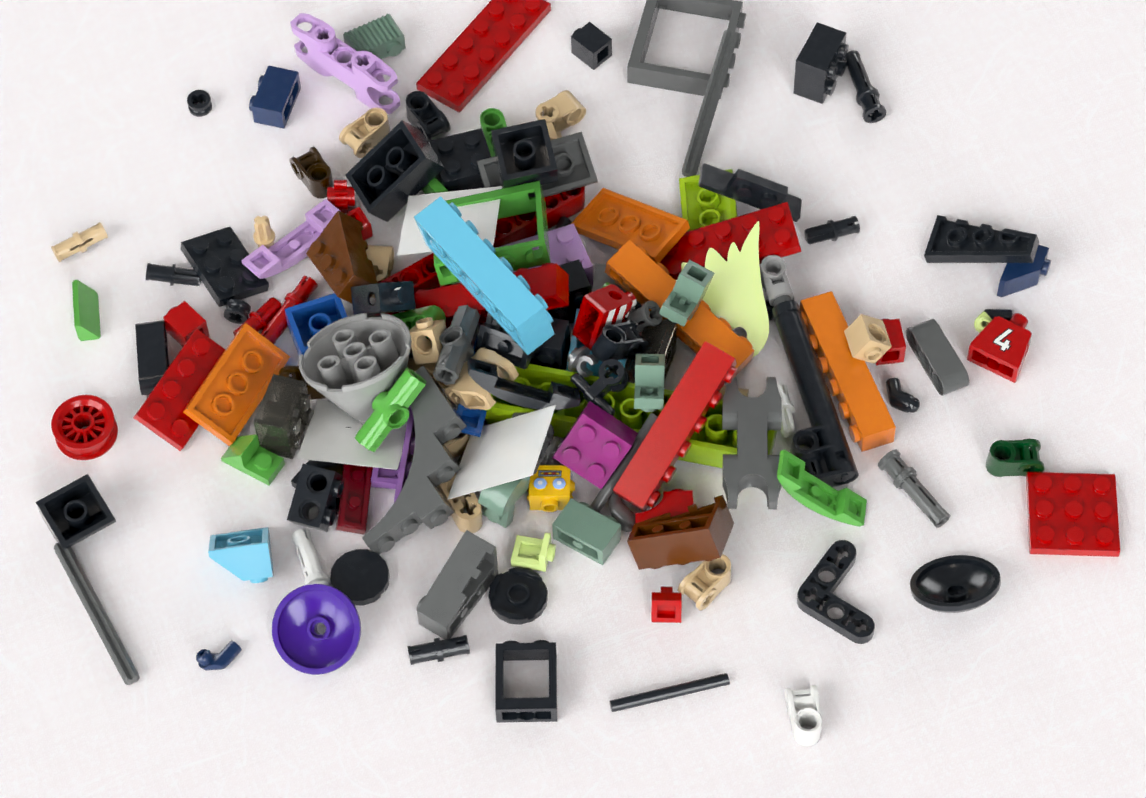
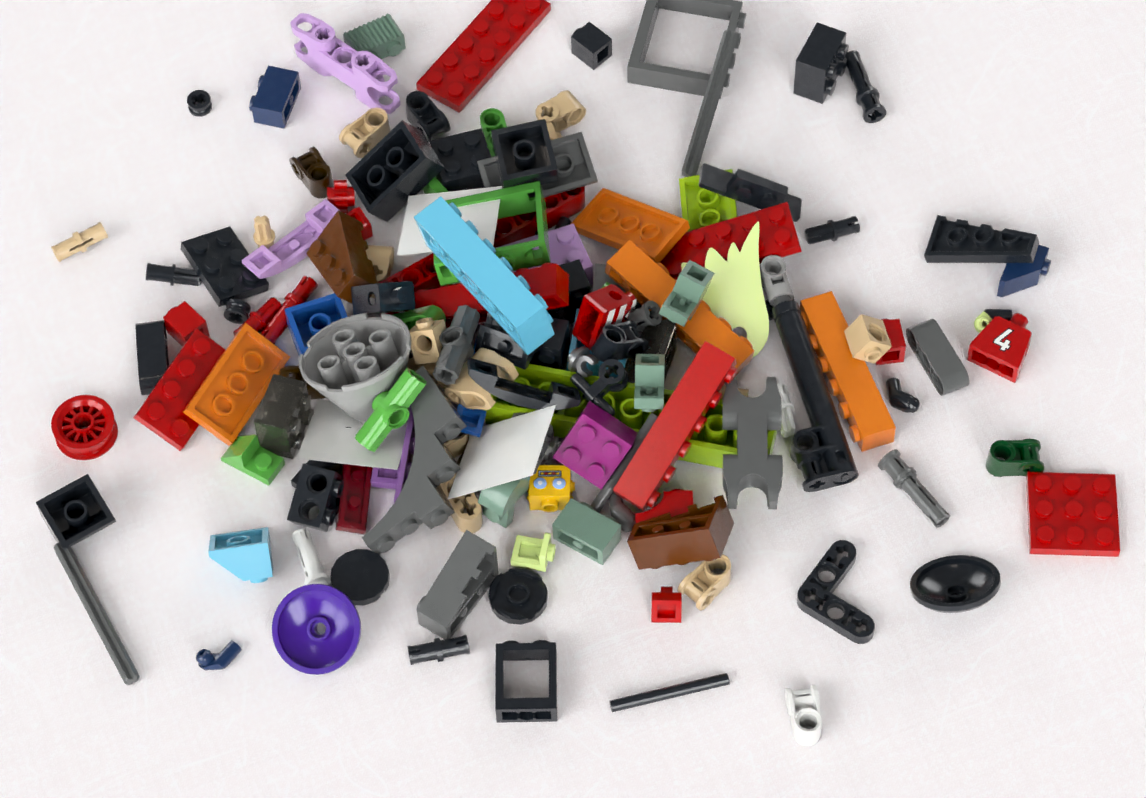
(86, 311): bright green slope -> none
(817, 495): bright green slope -> none

